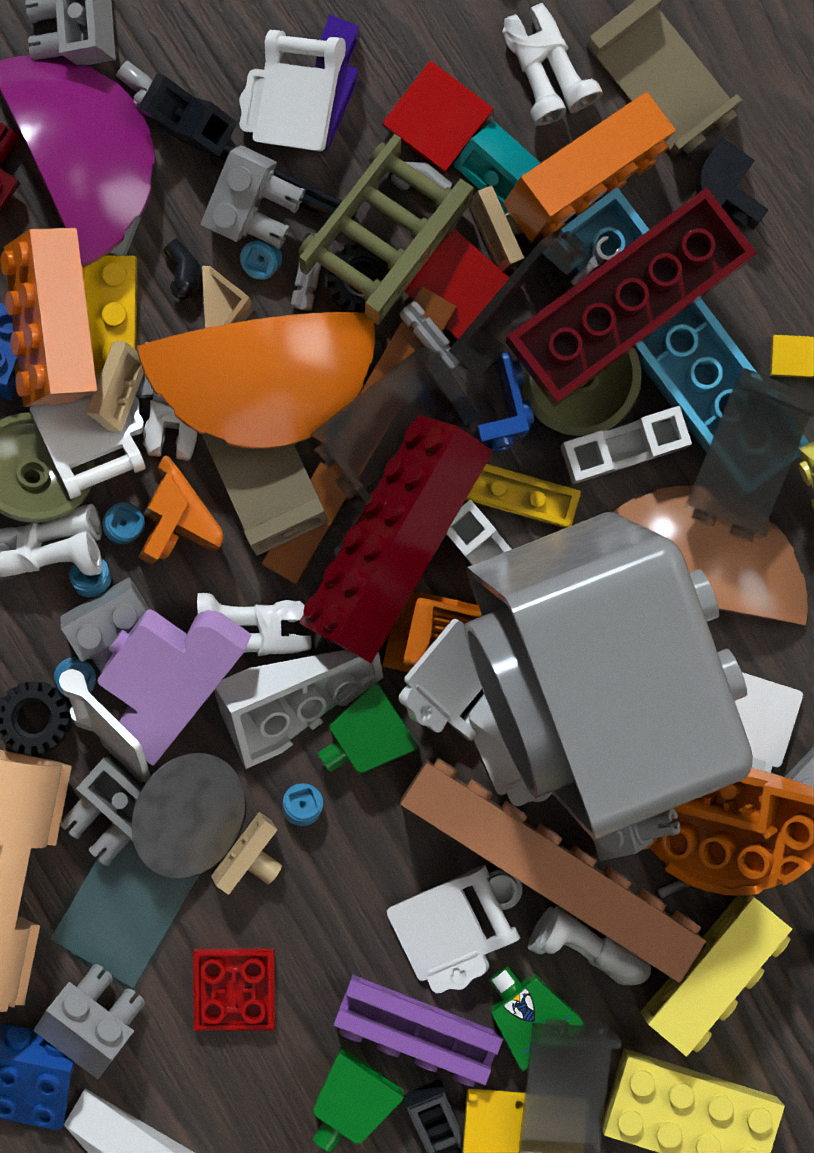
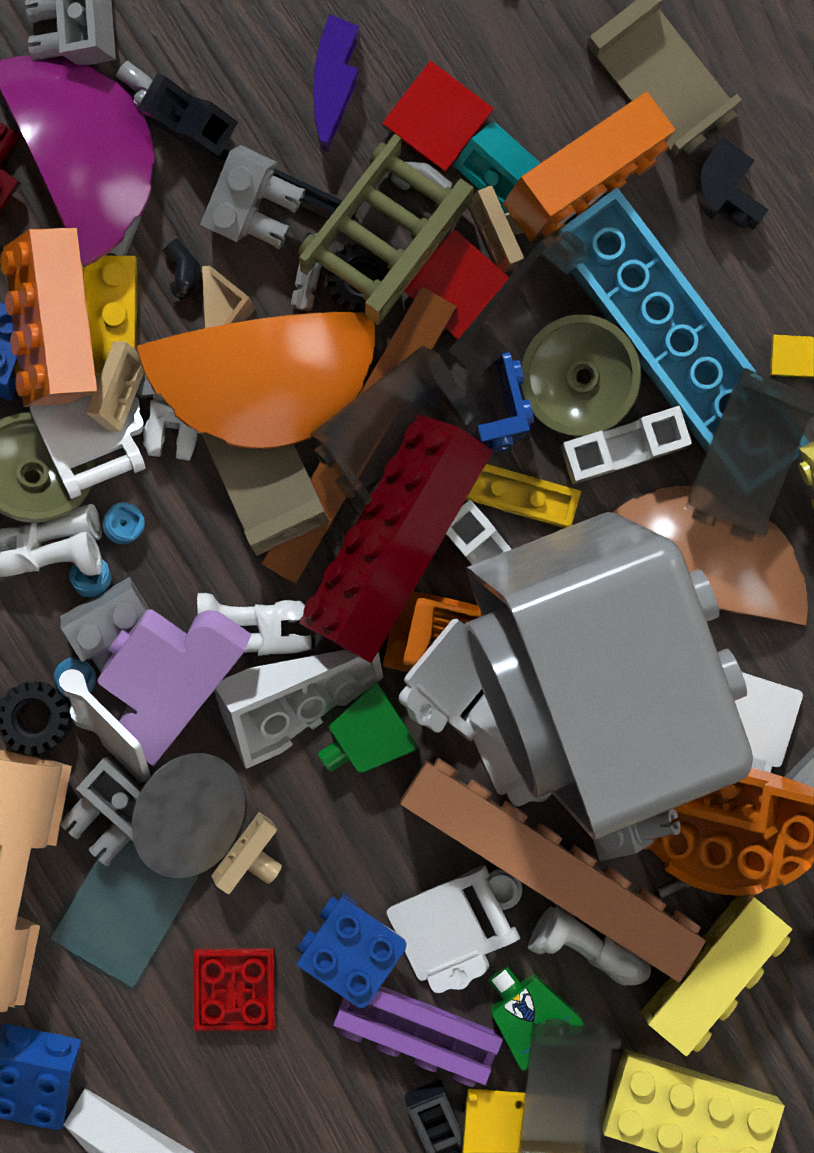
(85, 1028): light grey brick -> none
(180, 510): orange piece -> none
(260, 259): dark azure tile -> none
(292, 102): white piece -> none
(302, 804): dark azure tile -> none
(350, 951): none -> blue bracket
(352, 1101): green torso -> none
(428, 333): light grey axle -> none
(532, 52): white piece -> none
(595, 262): light grey hand -> none
(630, 297): dark red brick -> none

